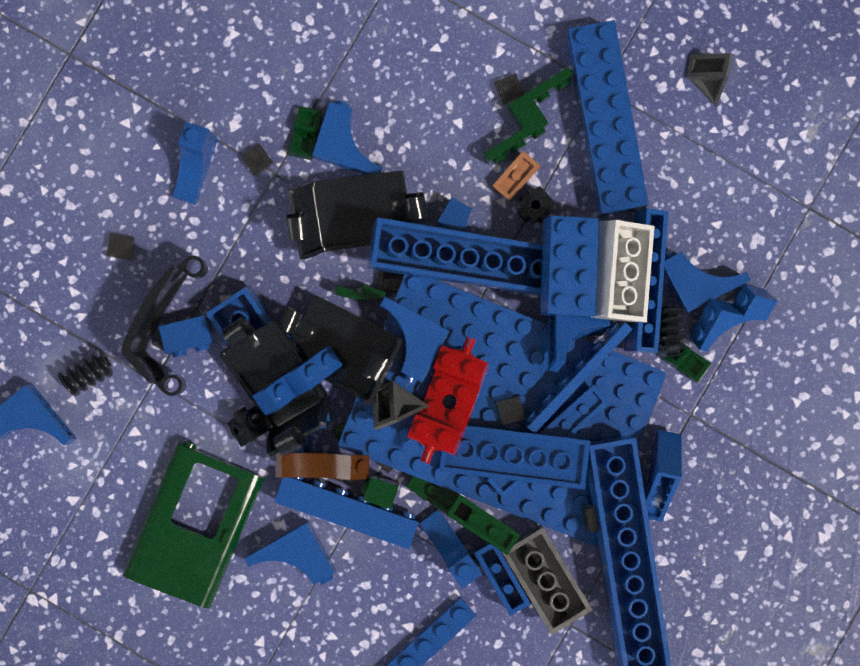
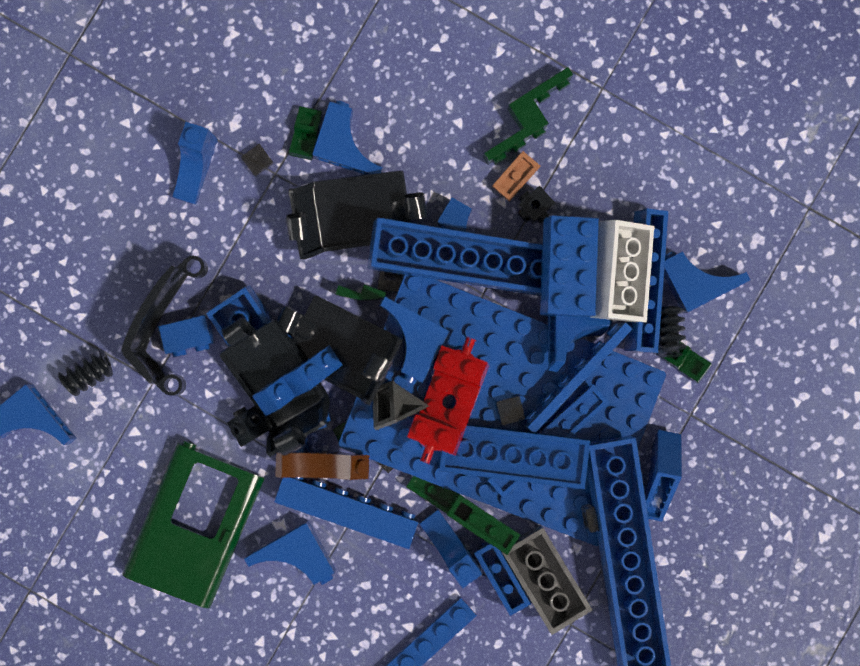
(120, 246): clear smoke tile -> none
(380, 490): dark green brick -> none
(509, 89): clear smoke tile -> none
(606, 118): blue brick -> none
(710, 74): dark grey slope -> none
(719, 316): blue arch -> none

